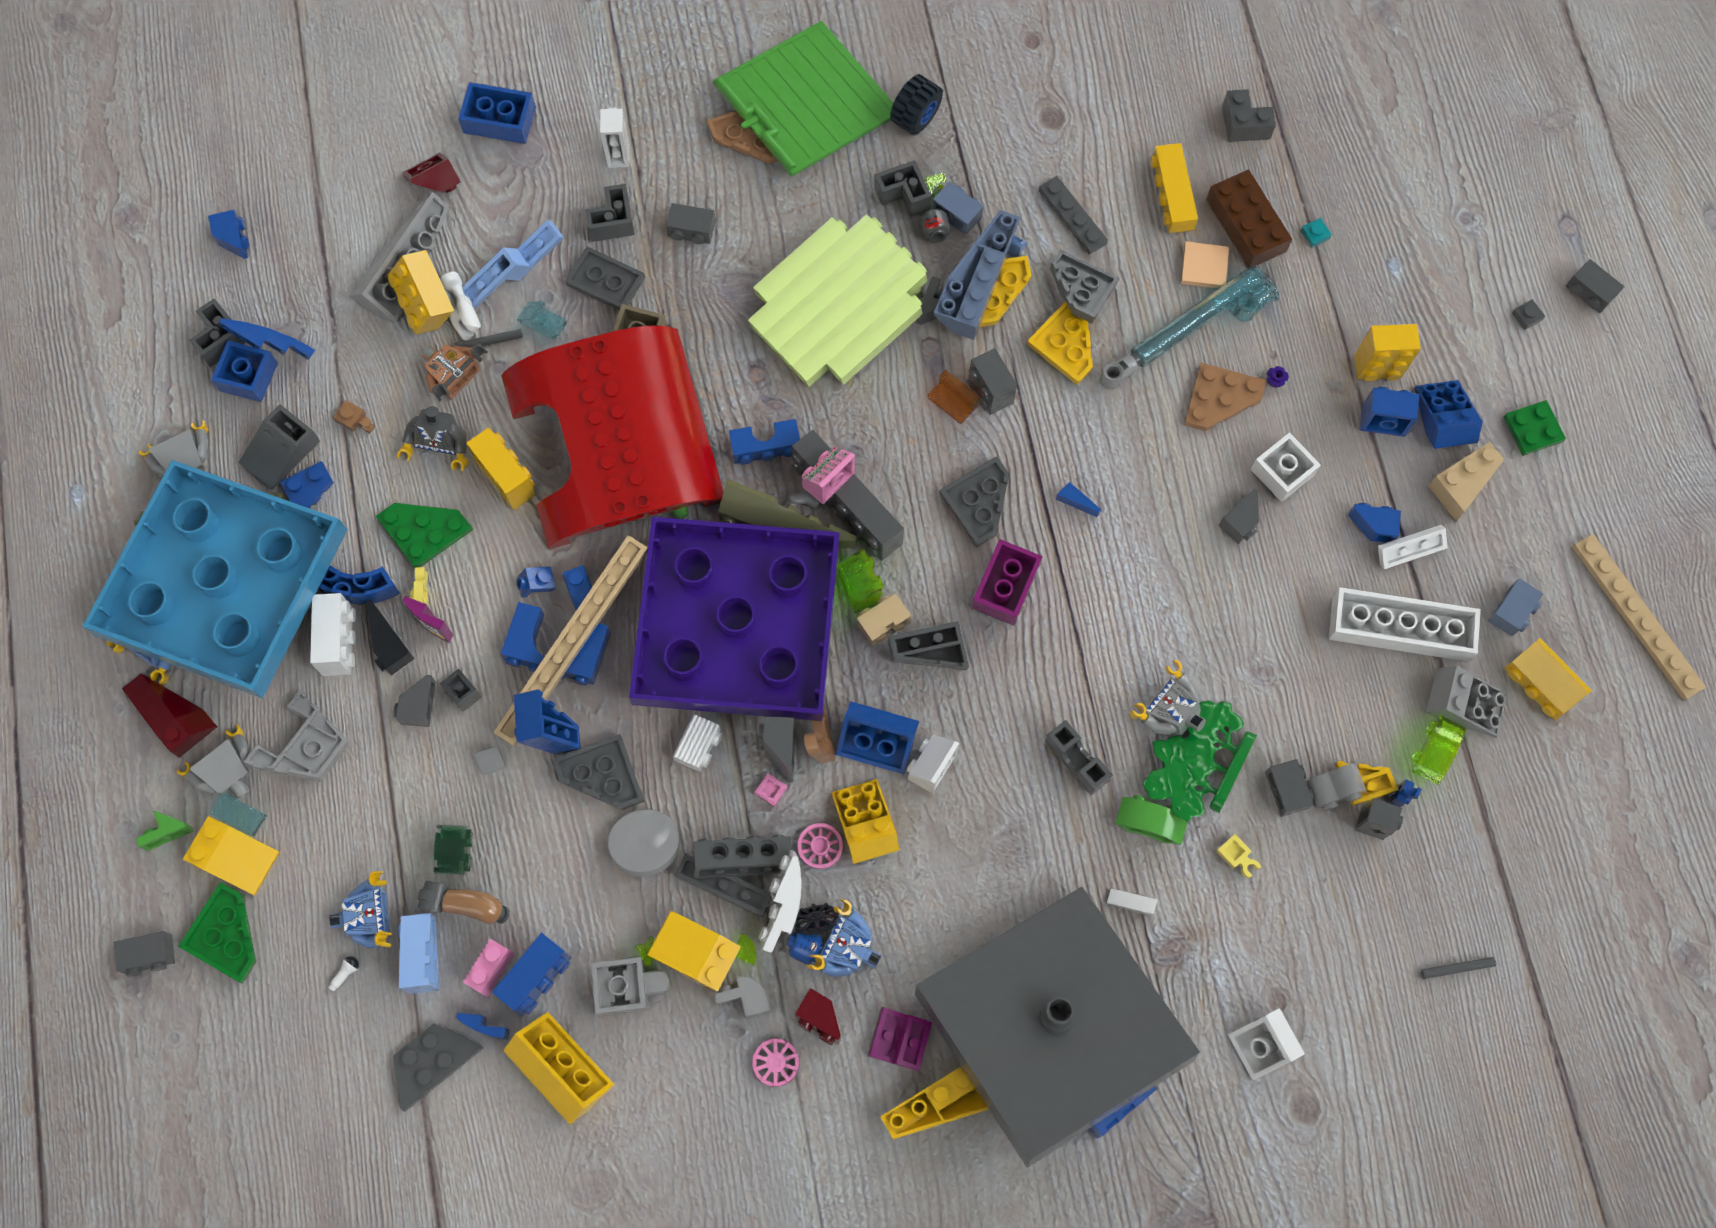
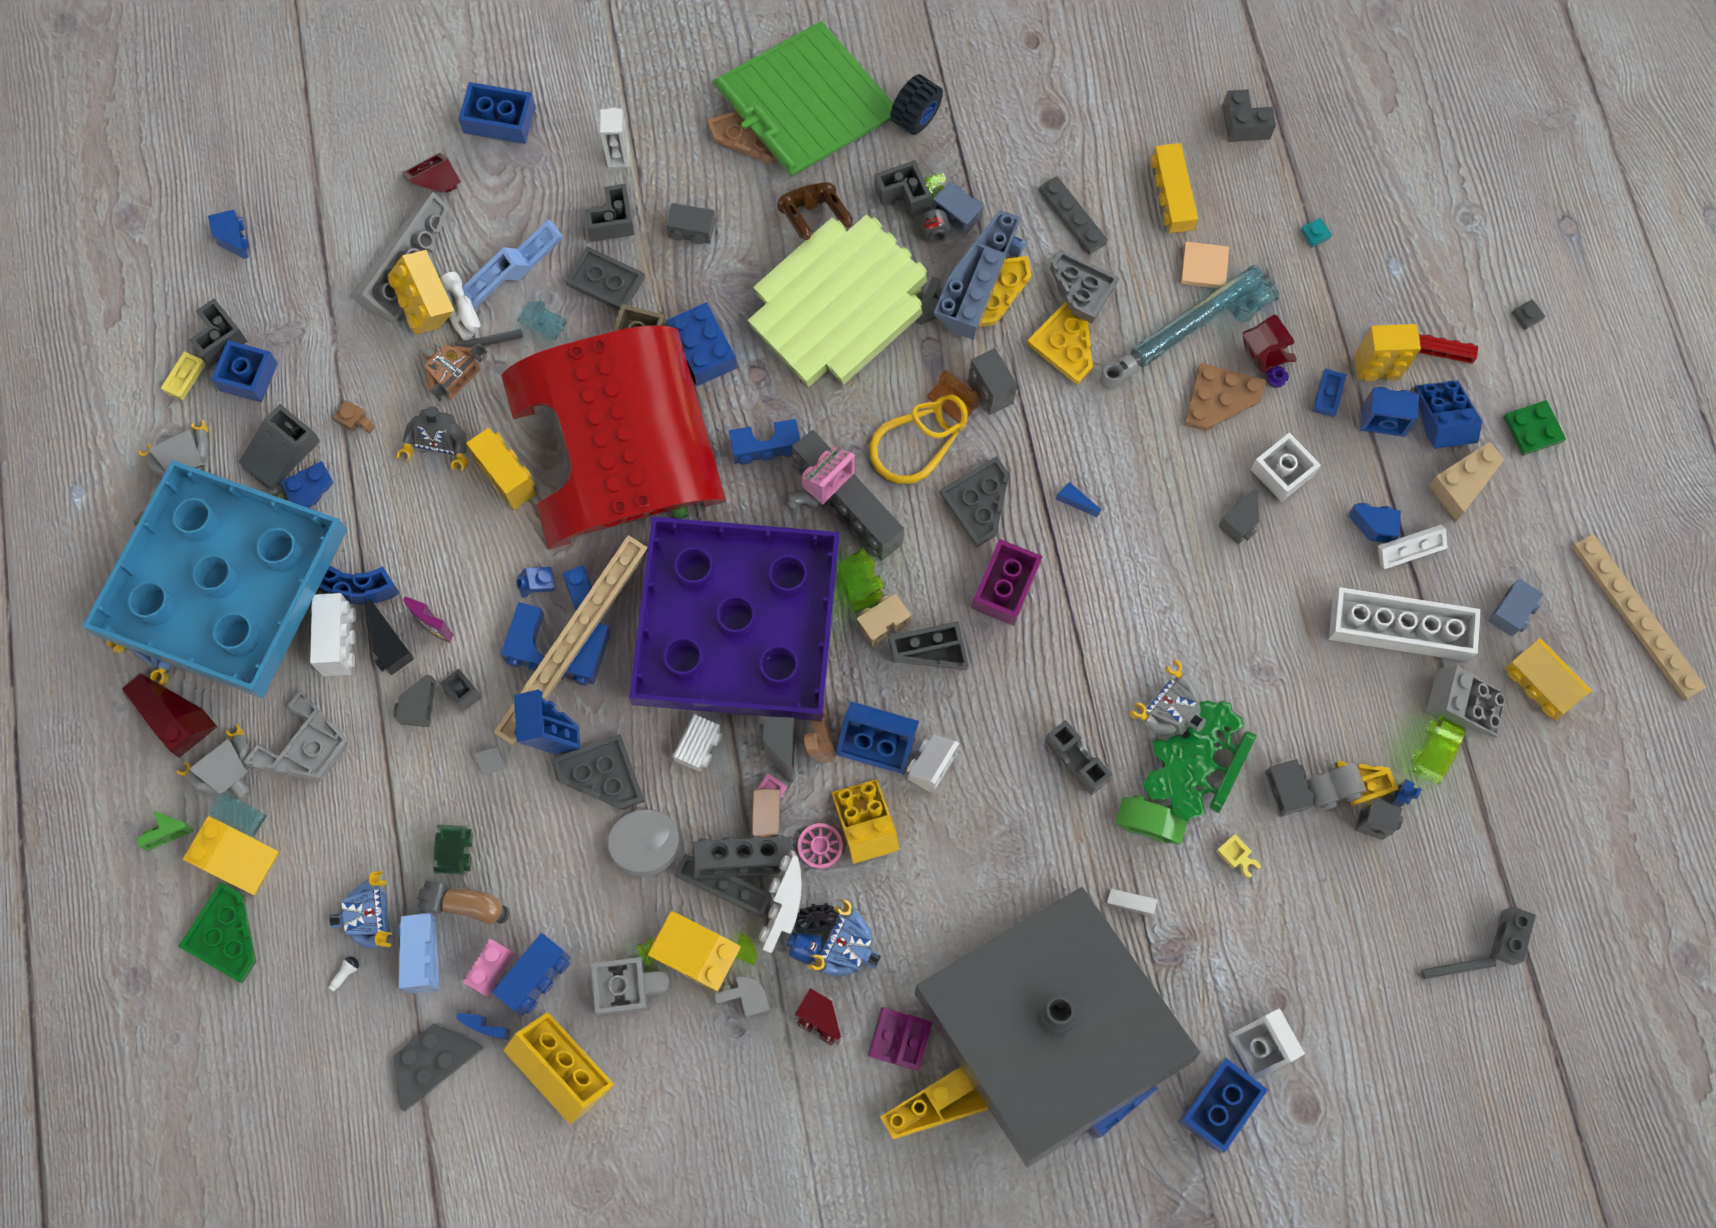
(144, 952): dark grey brick -> none
(183, 375): none -> light yellow plate
(257, 335): blue slope -> none
(420, 589): light yellow plate -> none
(423, 530): green plate -> none
(703, 344): none -> blue brick
(752, 507): olive wedge -> none
(765, 812): none -> medium nougat slope
(775, 1062): bright pink wheel -> none
(808, 197): none -> reddish brown piece
(914, 416): none -> yellow animal
(1223, 1105): none -> blue brick
(1249, 218): reddish brown brick -> none
(1267, 344): none -> dark red piece
(1329, 392): none -> blue plate
(1448, 349): none -> red piece
(1513, 935): none -> dark grey brick
(1594, 286): dark grey brick -> none

